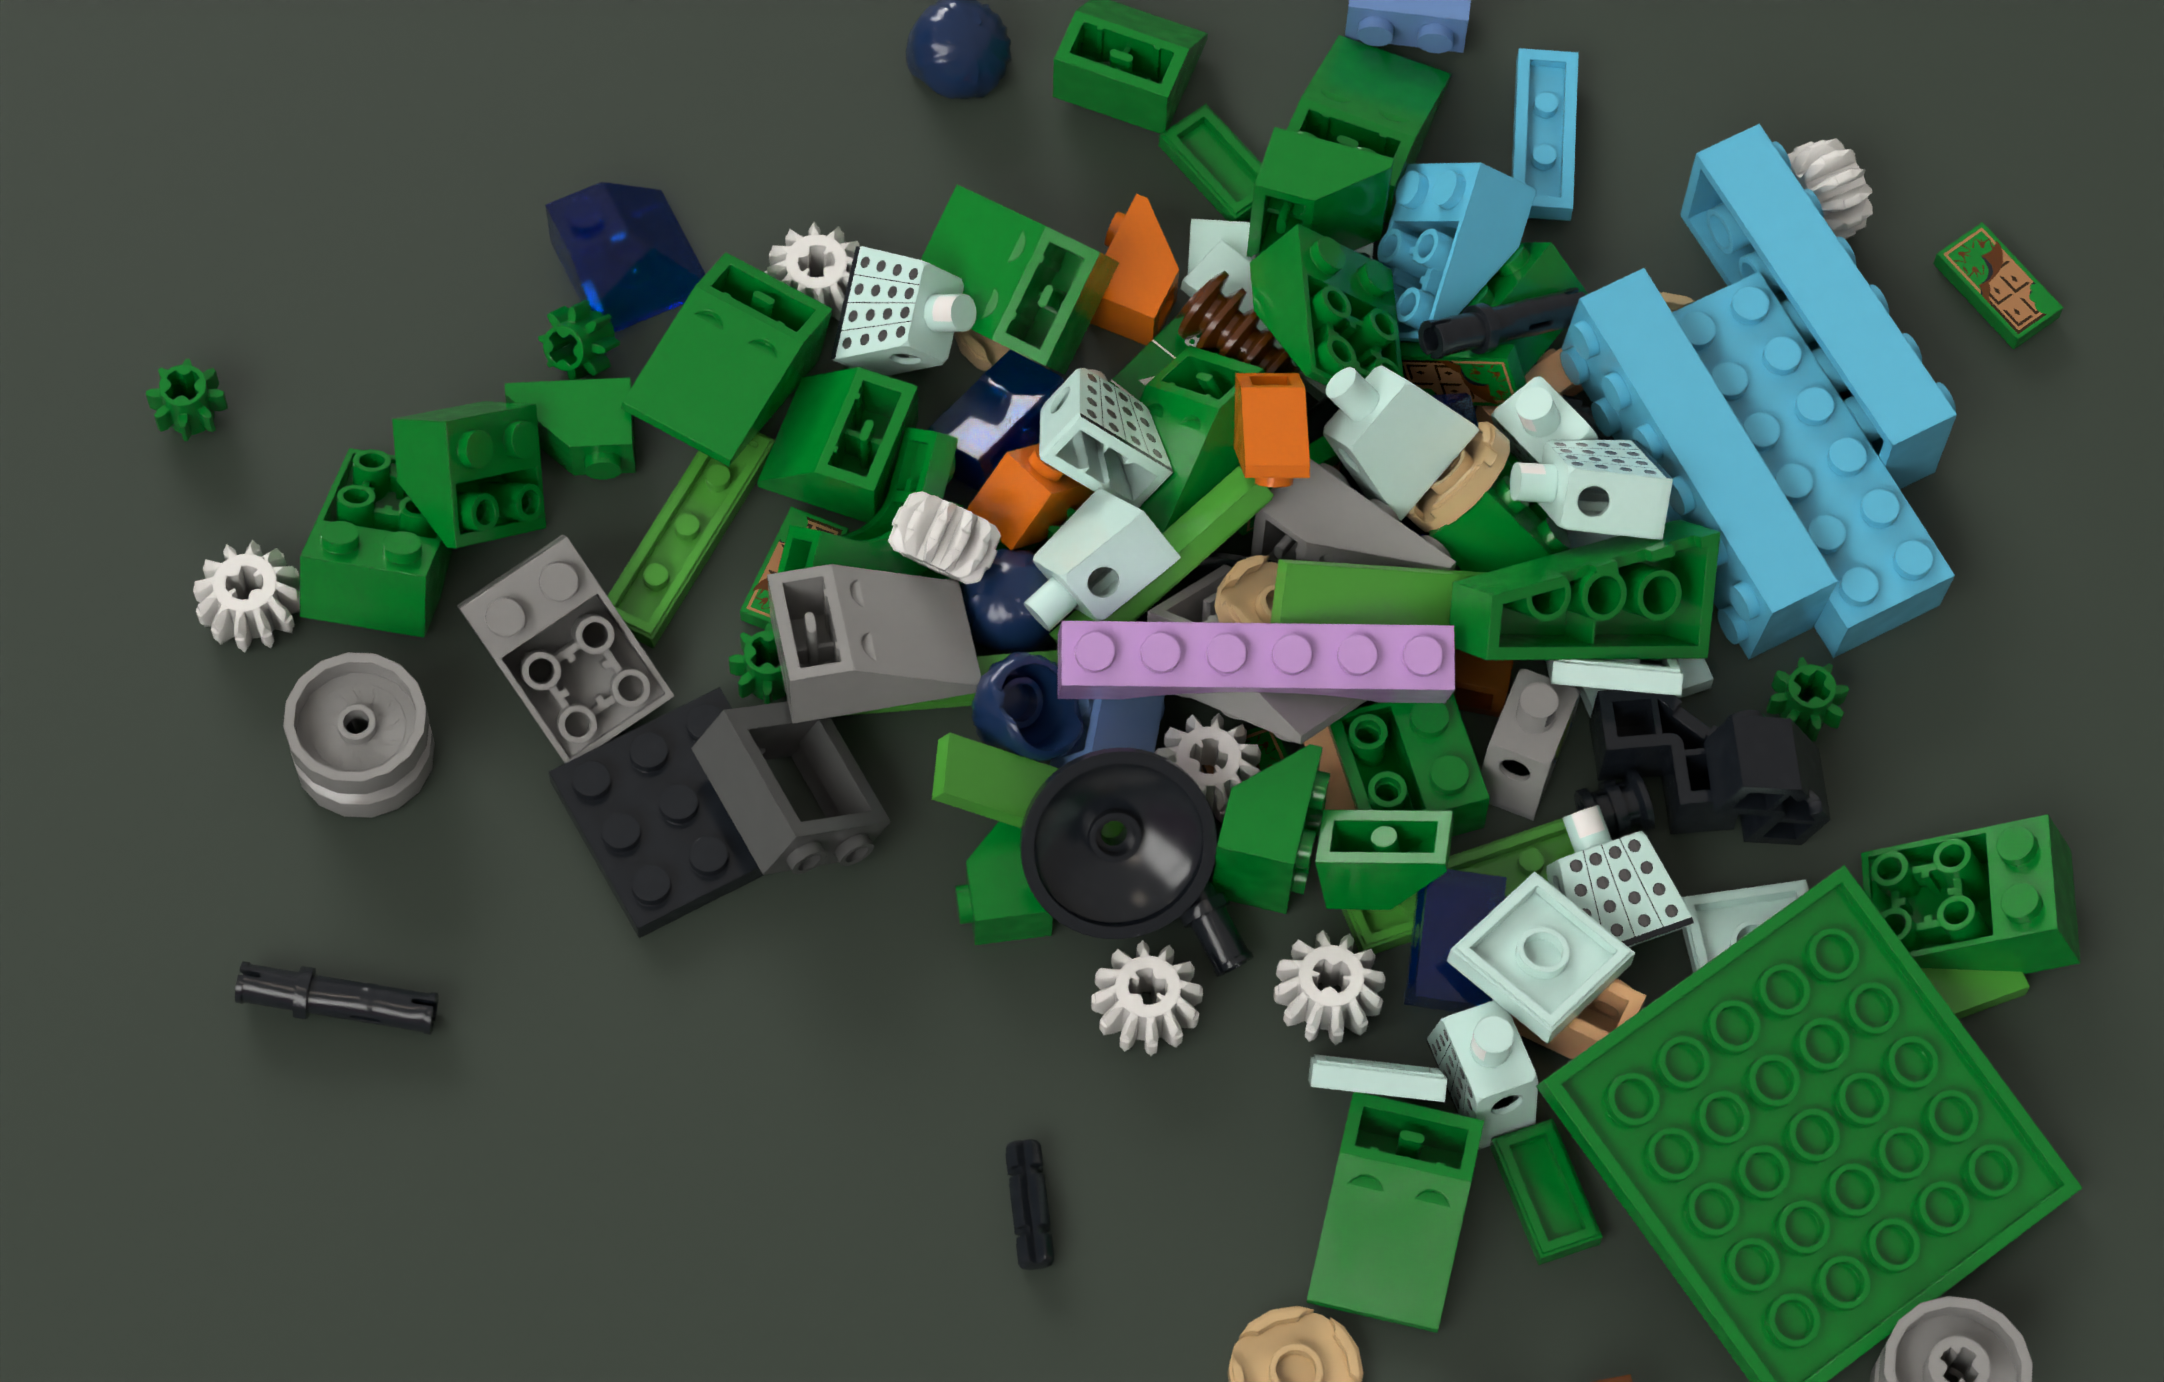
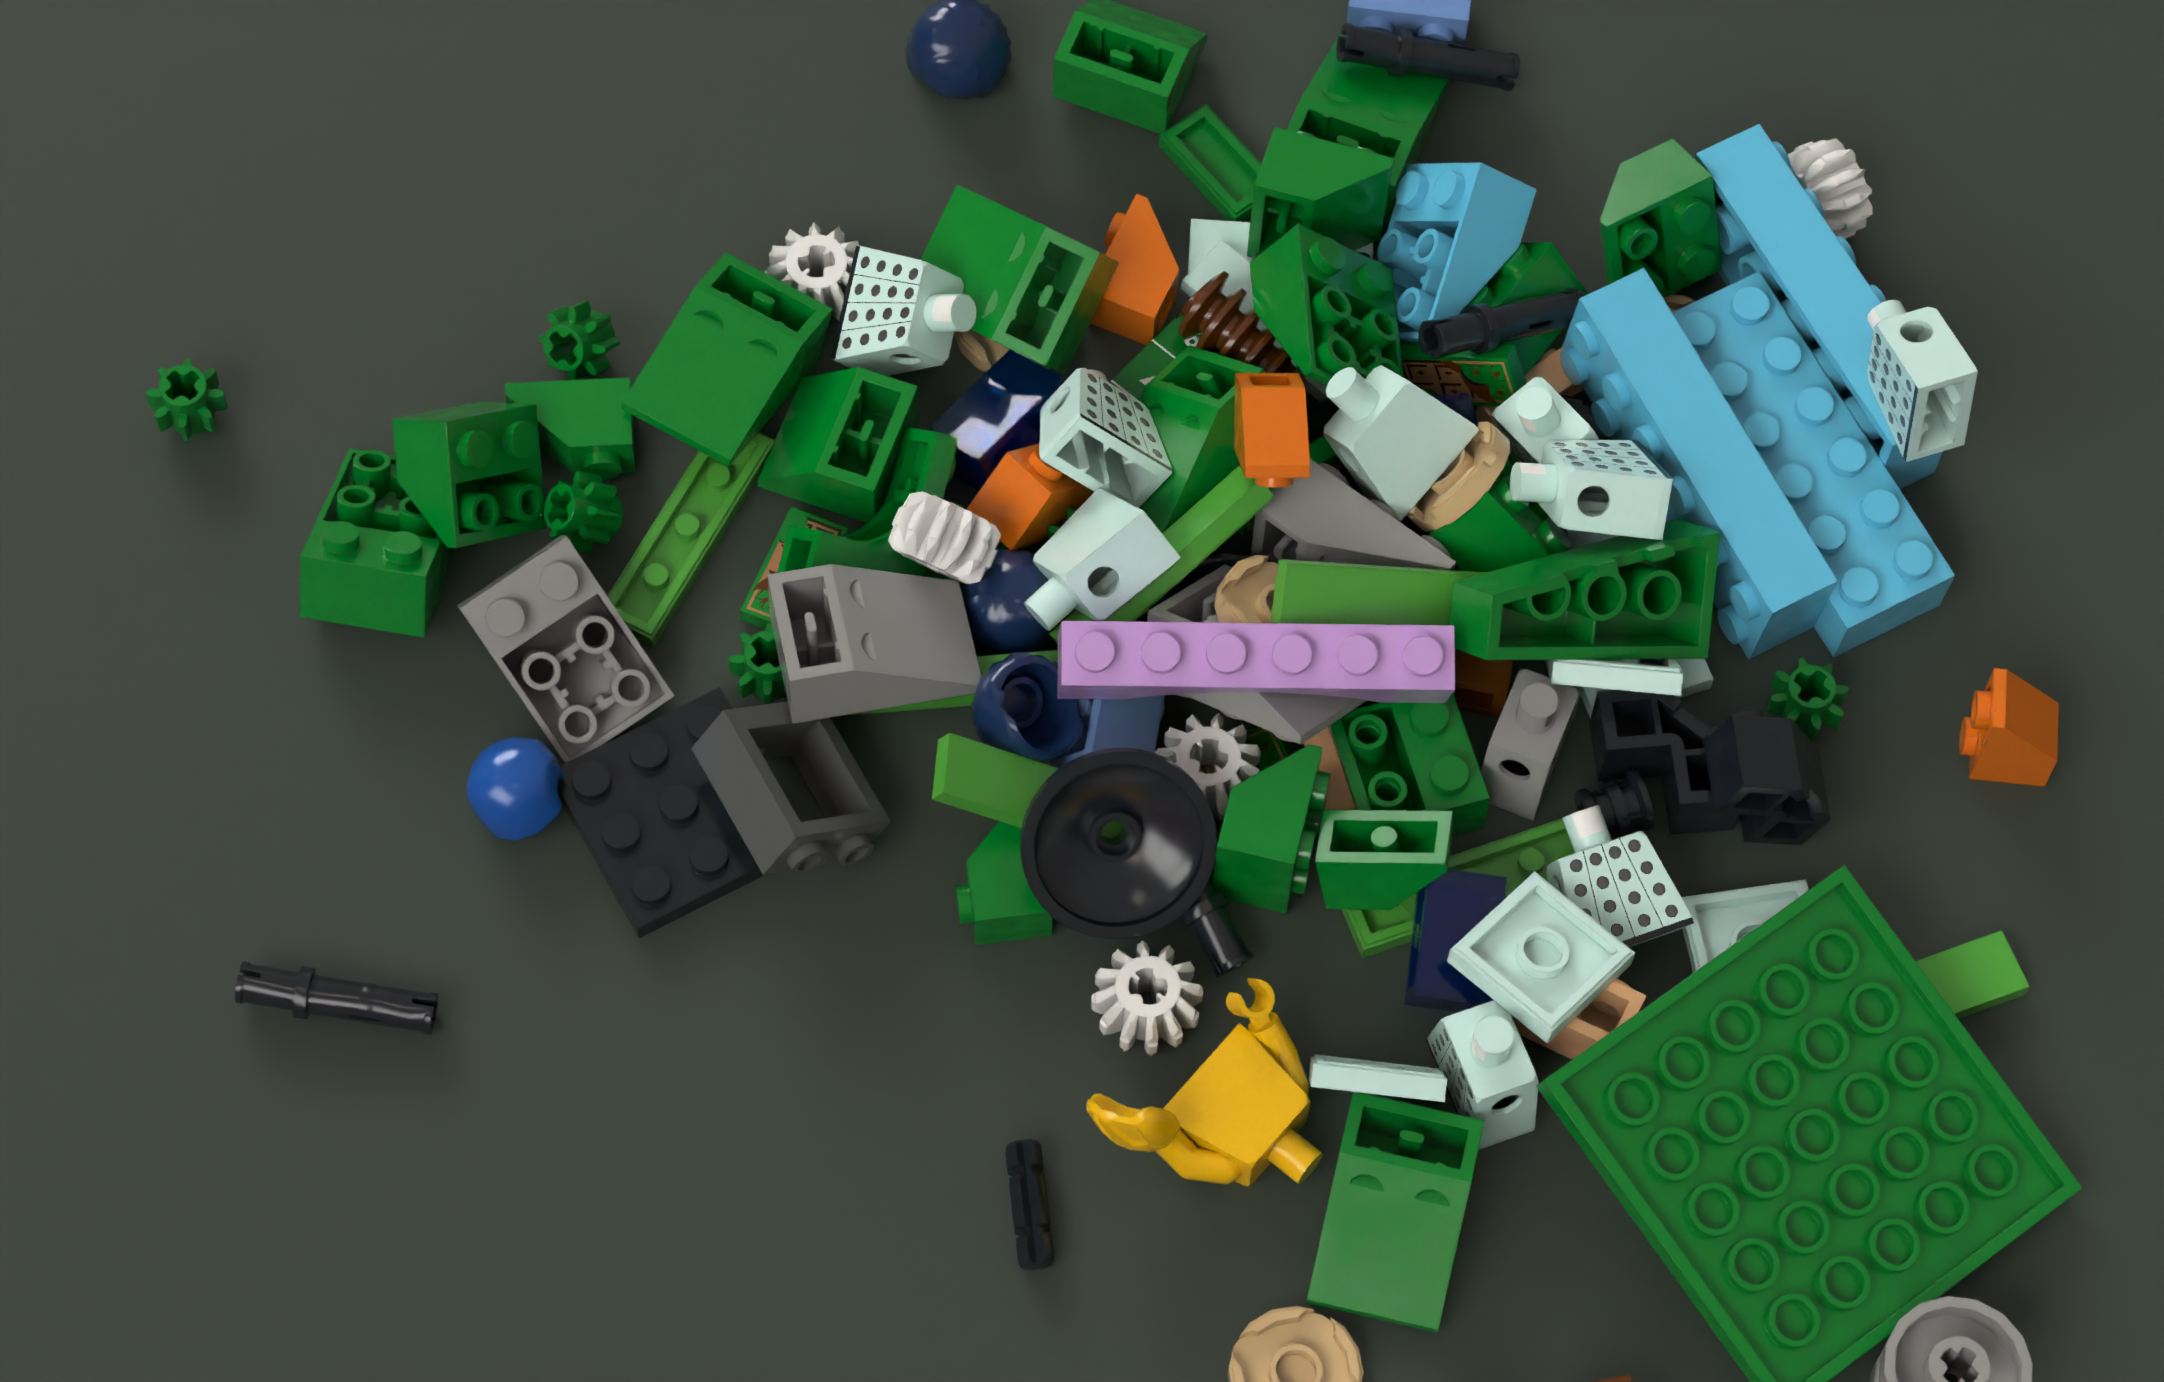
(226, 591): white gear -> none
(359, 734): light grey wheel -> none
(515, 787): none -> blue hair
(583, 511): none -> green gear
(623, 251): clear blue slope -> none
(1232, 1111): none -> yellow torso
(1332, 967): white gear -> none
(1405, 53): none -> black pin
(1545, 1191): green tile -> none
(1546, 129): medium azure plate -> none
(1661, 220): none -> green slope
(1920, 379): none -> light aqua torso
(1980, 897): green slope -> none
(1998, 285): tile -> none
(2010, 732): none -> orange slope

